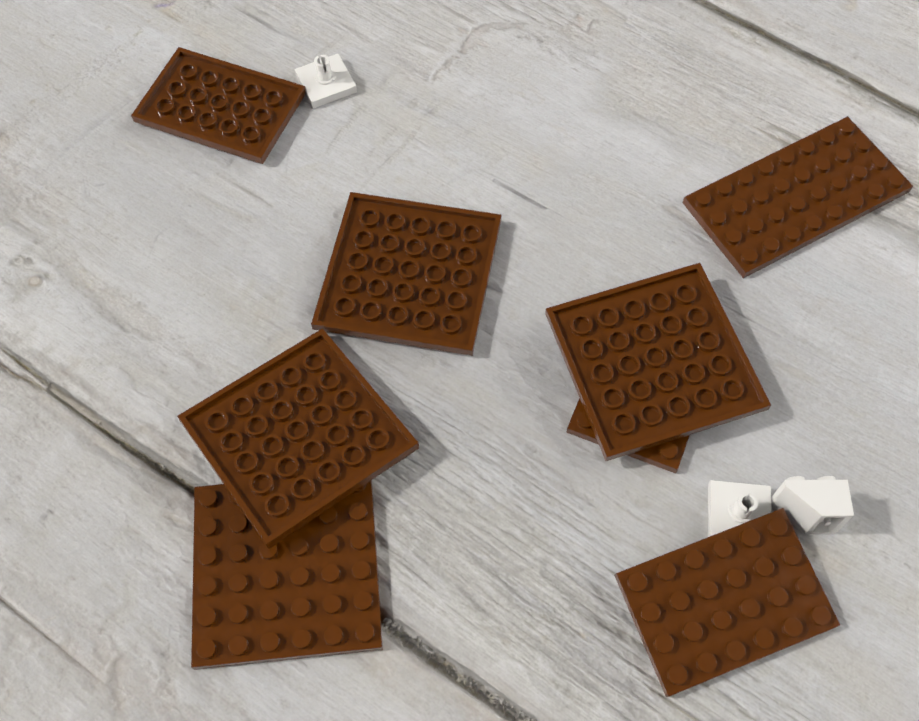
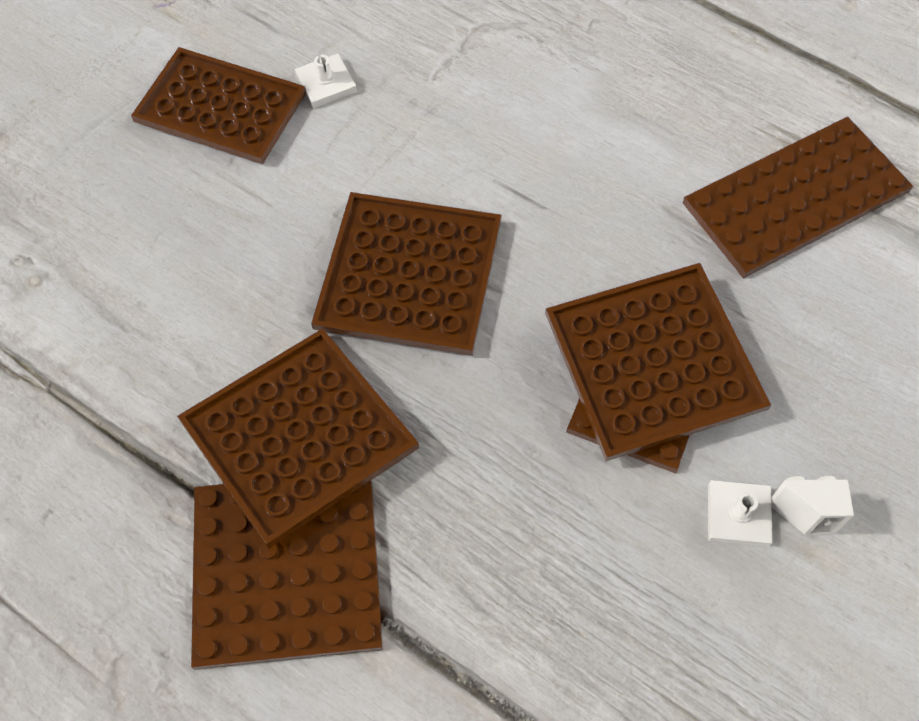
(725, 601): reddish brown plate -> none

